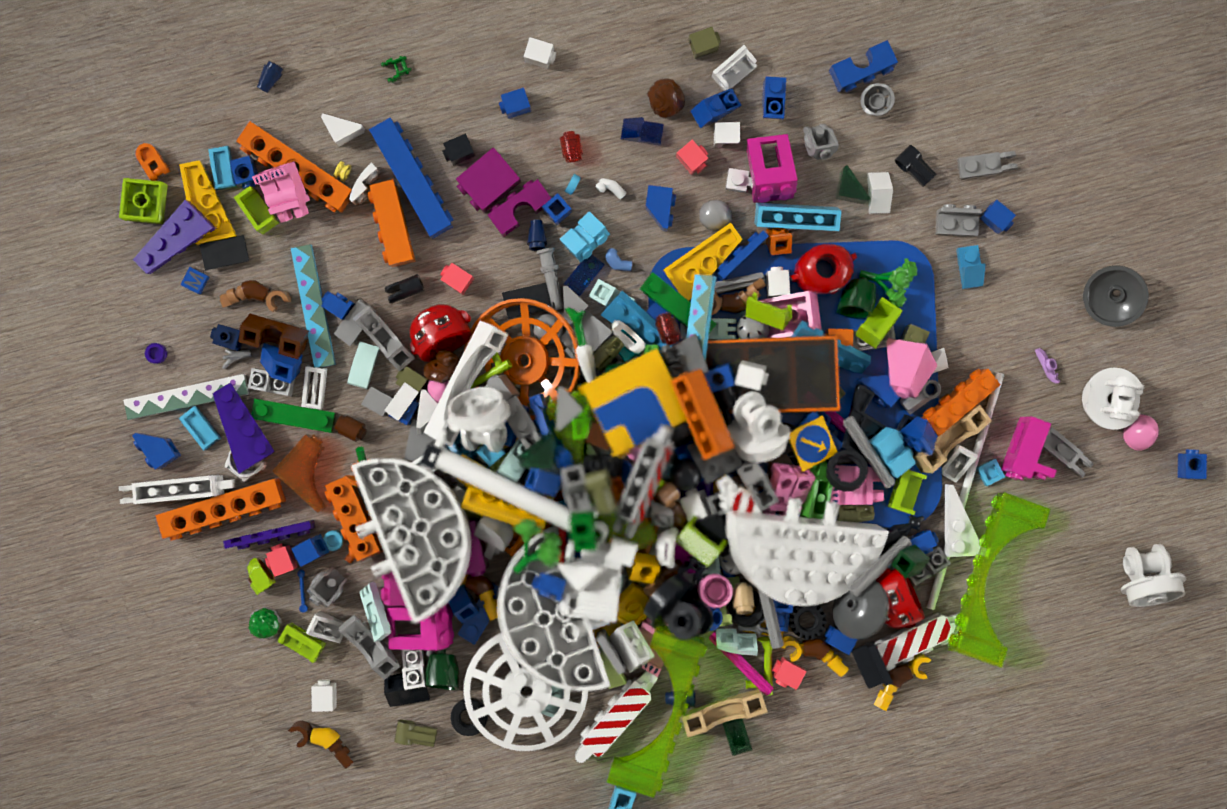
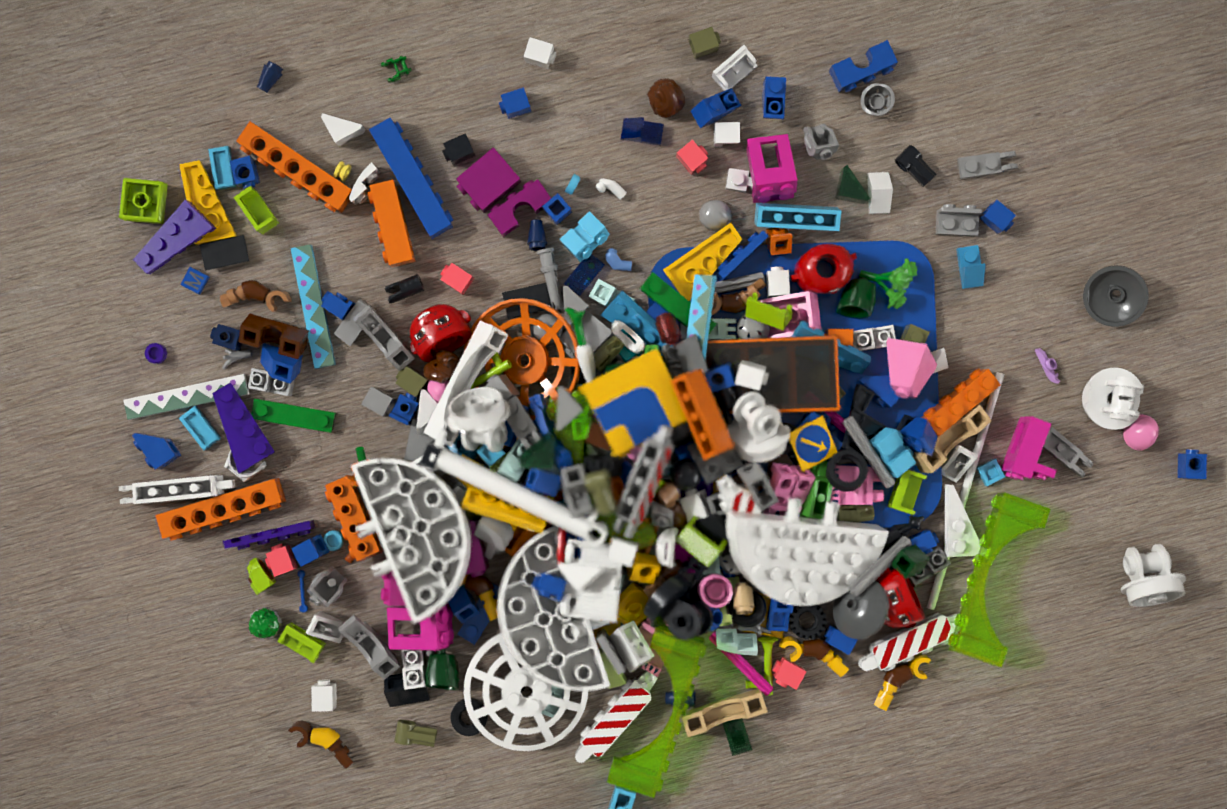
(147, 155): orange plate -> none
(283, 191): bright pink hips -> none
(298, 470): clear orange arch -> none
(308, 369): white tile -> none
(350, 428): reddish brown brick -> none
(363, 365): light aqua slope -> none
(375, 612): light aqua hinge -> none
(401, 401): white sticker -> none
(548, 551): bright green plant -> none
(571, 147): clear red brick -> none
(583, 530): green brick -> none
(658, 205): blue slope -> none
(771, 620): light grey axle -> none
(871, 665): black panel -> none
(879, 323): lime panel -> none
(912, 404): light grey piece -> none

